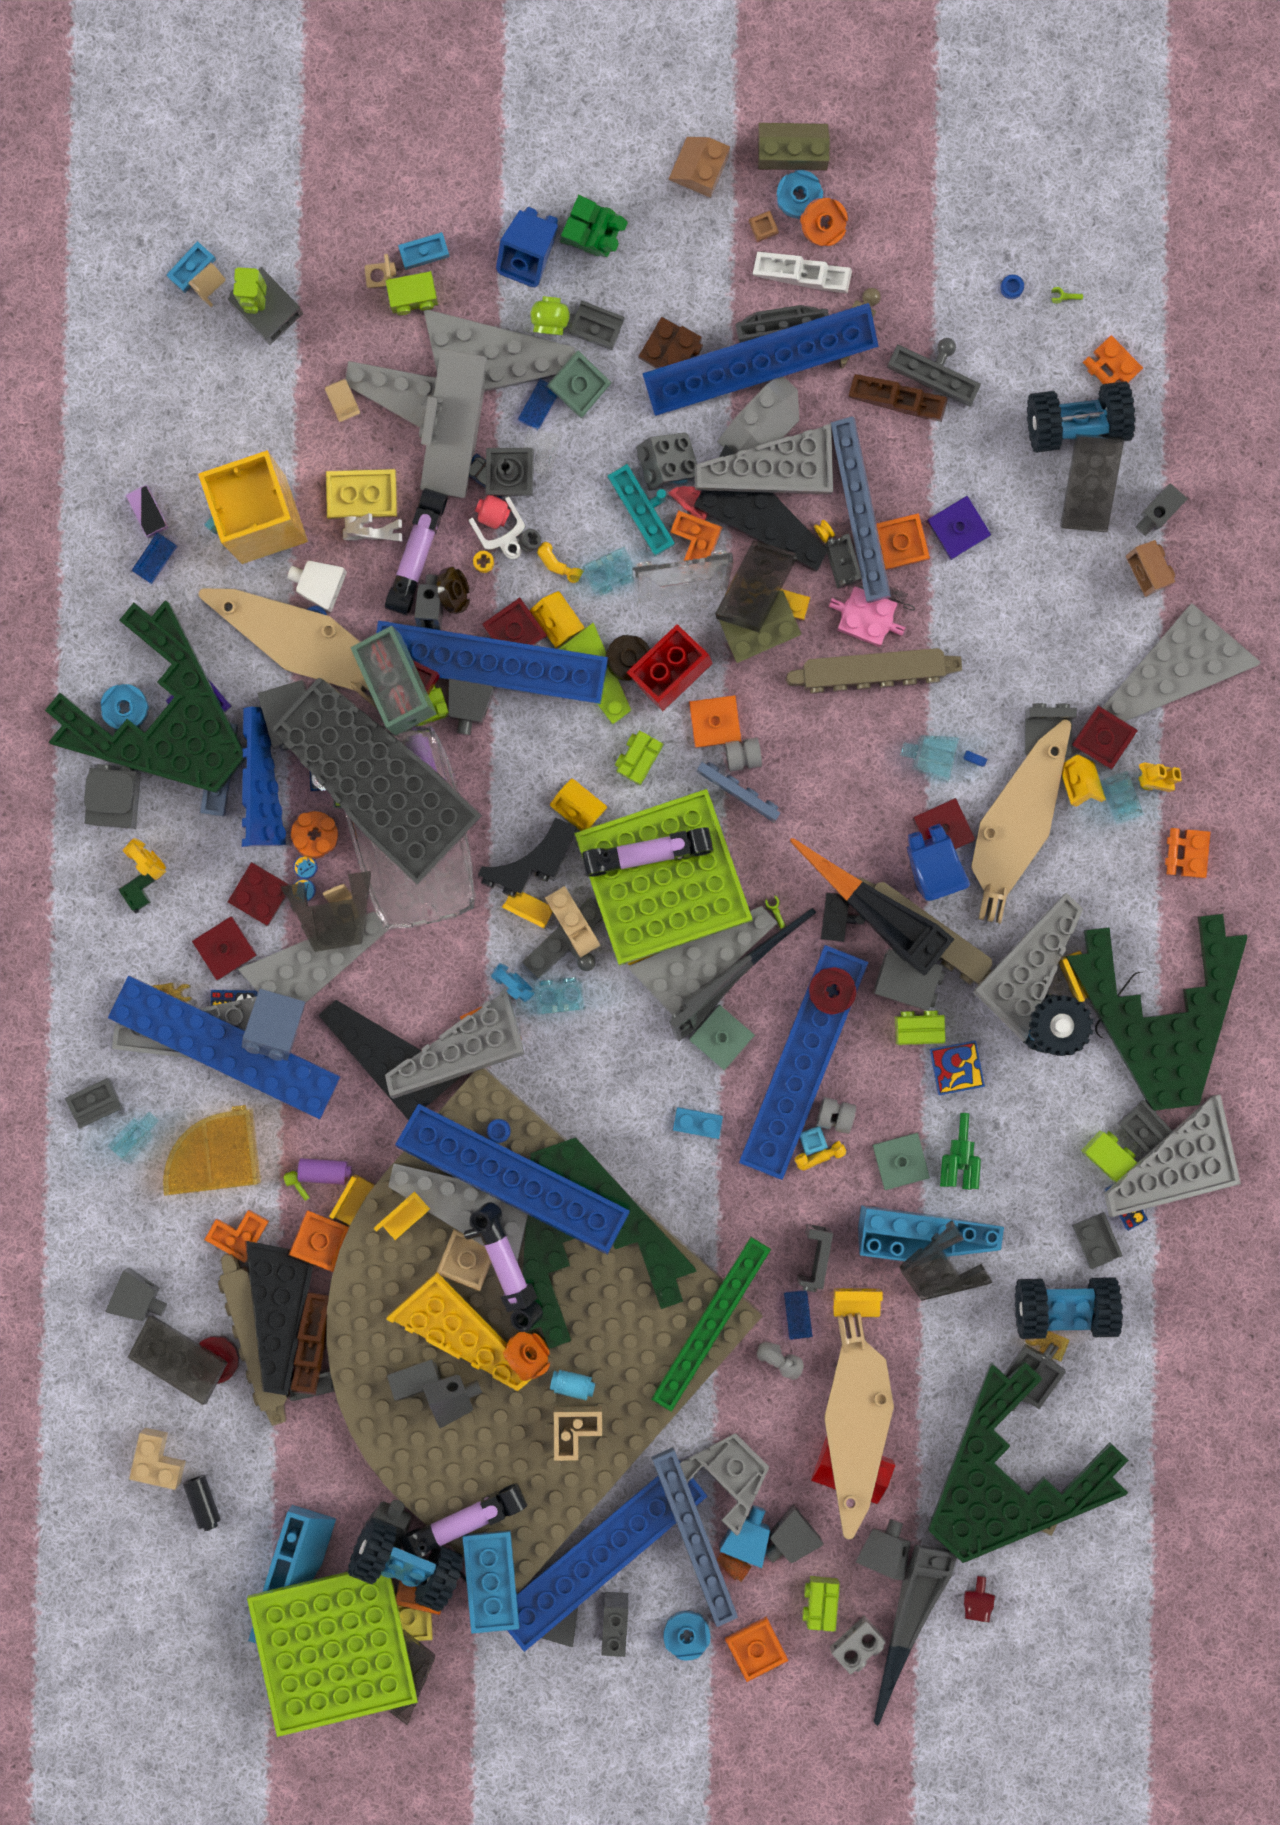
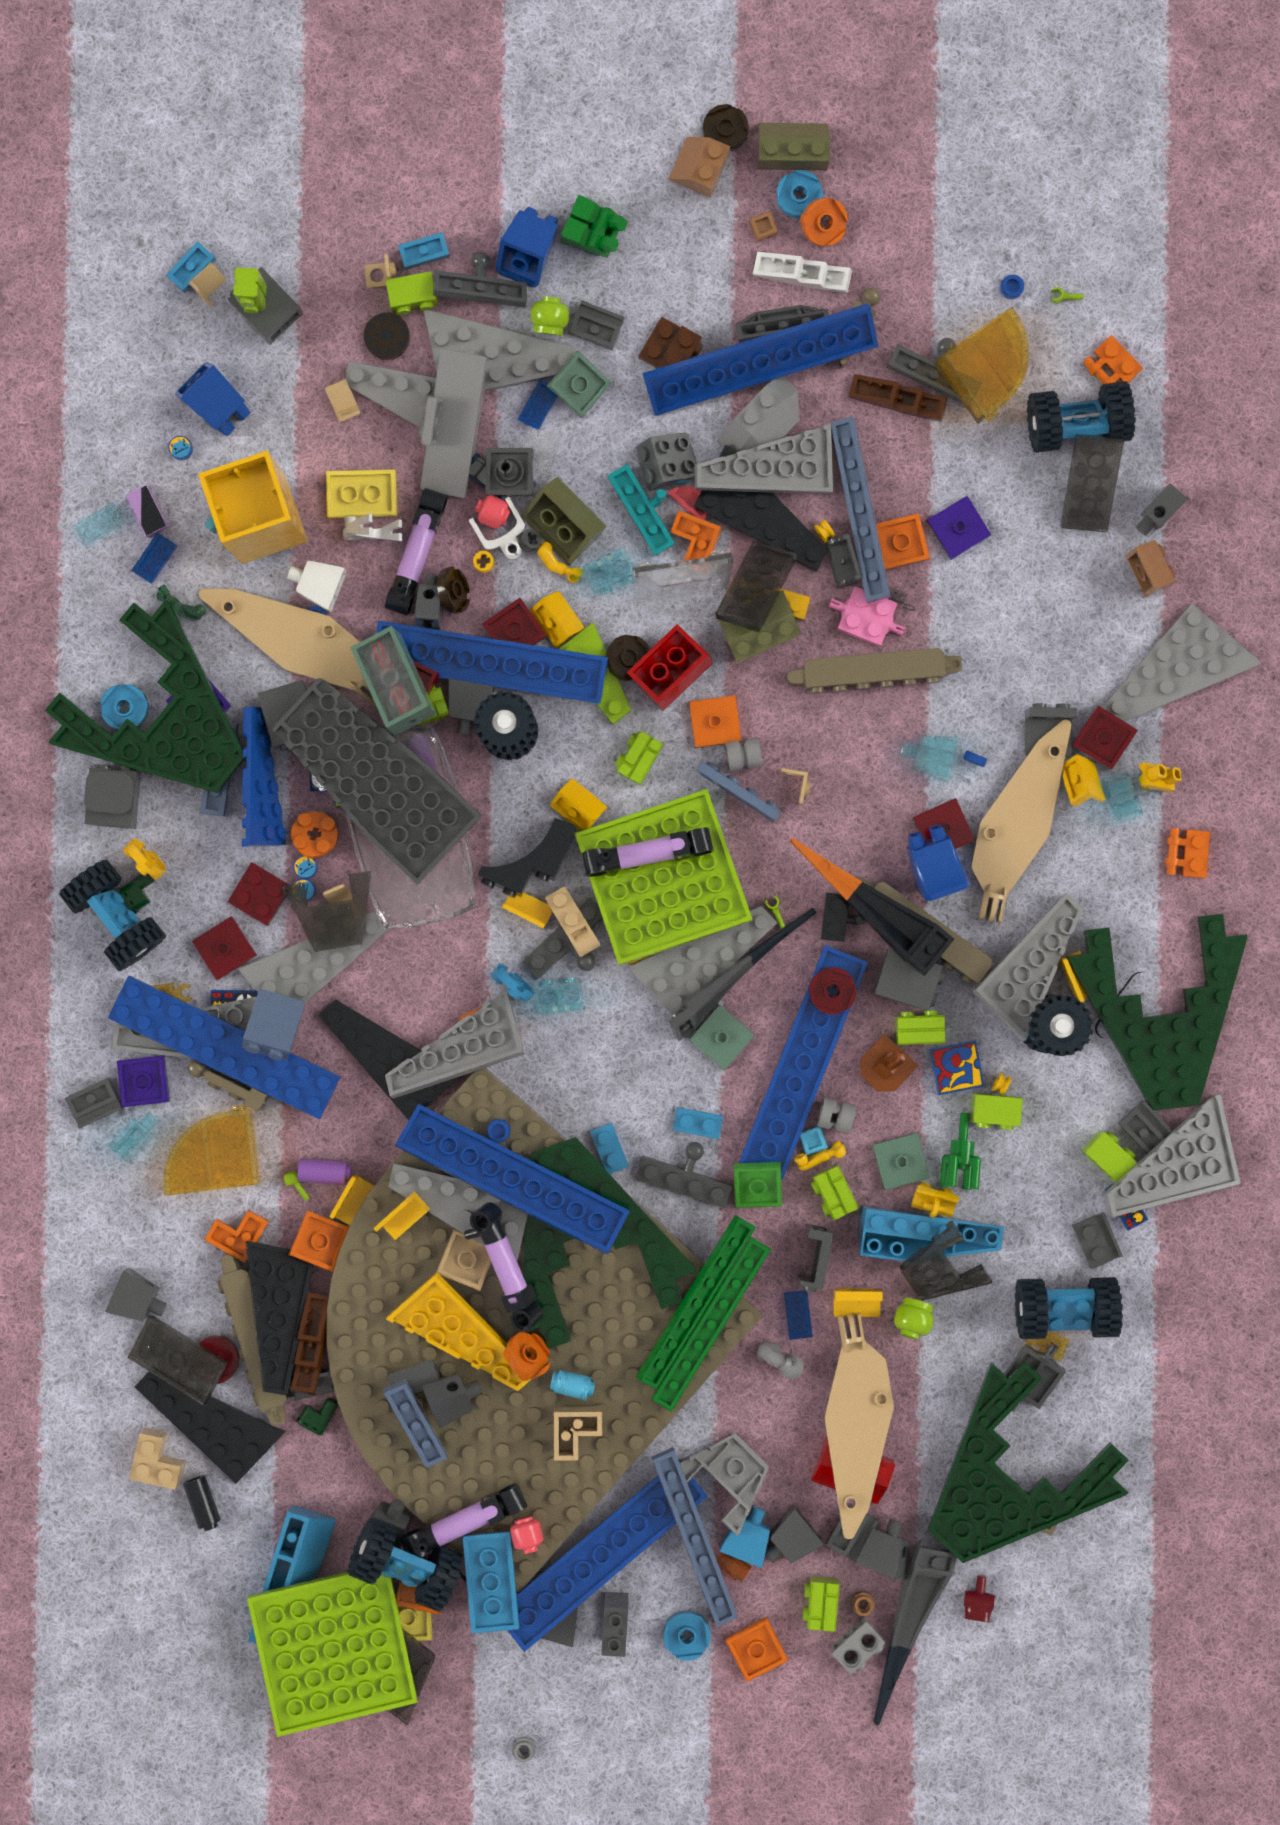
(95, 890): none -> black plate
(99, 524): none -> clear light blue tile
(143, 1081): none -> dark purple plate
(180, 447): none -> tile
(182, 610): none -> clear green arm
(213, 398): none -> blue hips
(216, 1080): none -> dark tan plate
(218, 1429): none -> black wing
(317, 1420): none -> dark green piece
(386, 336): none -> tile
(415, 1423): none -> sand blue plate
(480, 287): none -> dark grey plate
(506, 725): none -> black plate
(523, 1756): none -> light grey plate
(526, 1534): none -> coral head
(563, 520): none -> olive slope
(609, 1148): none -> dark azure plate
(684, 1179): none -> dark grey plate
(695, 1302): none -> green tile
(724, 132): none -> dark brown tile
(757, 1184): none -> bright green plate
(805, 786): none -> tan bracket
(834, 1192): none -> lime brick
(851, 1547): none -> dark grey plate
(863, 1611): none -> medium nougat plate
(886, 1065): none -> dark orange piece
(914, 1318): none -> lime piece
(934, 1200): none -> yellow hips
(988, 365): none -> clear yellow brick
(997, 1110): none -> lime brick
(1001, 1083): none -> yellow bush

